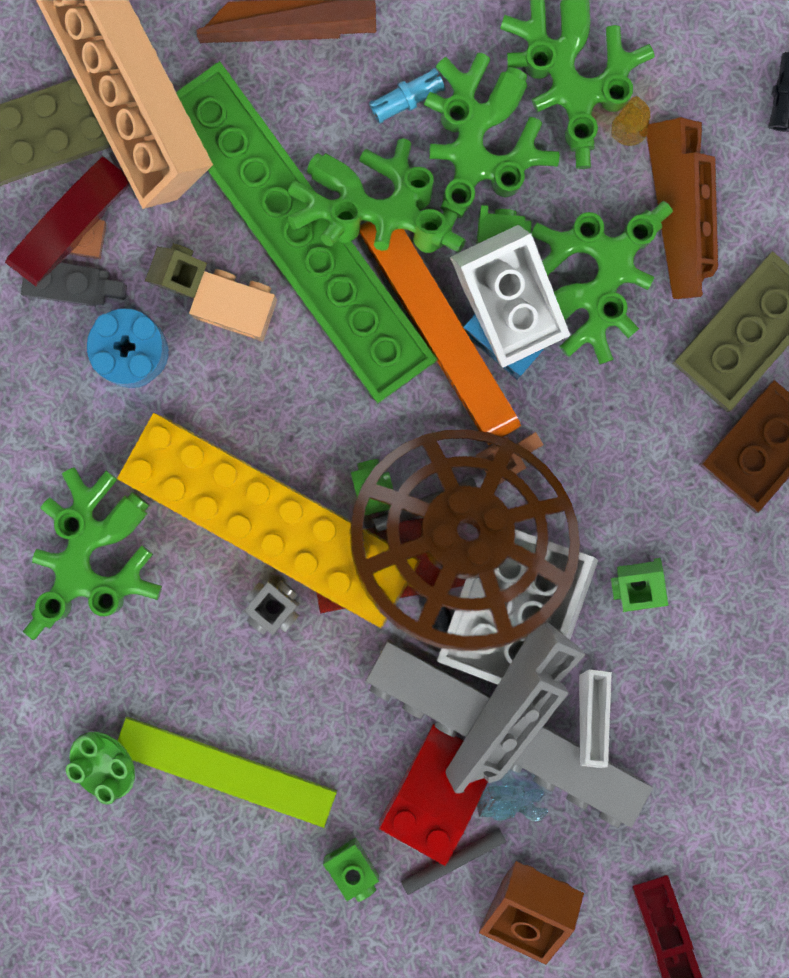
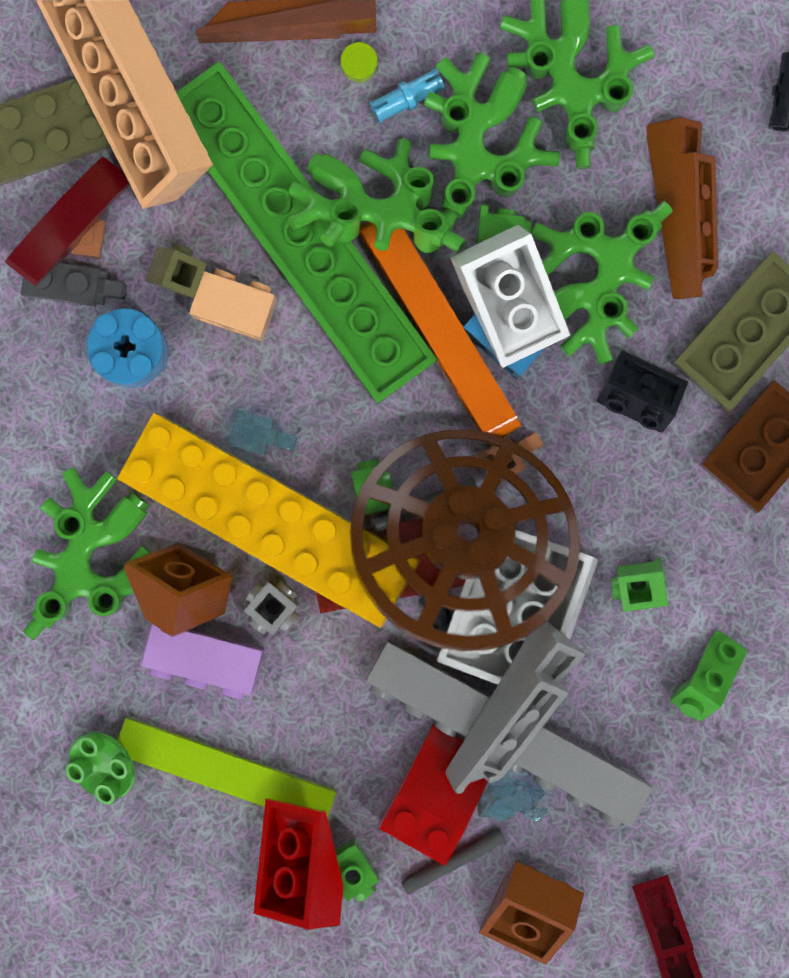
(178, 588): none -> dark orange slope
(204, 660): none -> lavender brick
(255, 433): none -> clear light blue plate
(298, 868): none -> red slope
(359, 62): none -> lime tile
(594, 717): white piece -> none
(631, 123): clear yellow brick -> none
(642, 392): none -> black bracket
(711, 679): none -> bright green bracket

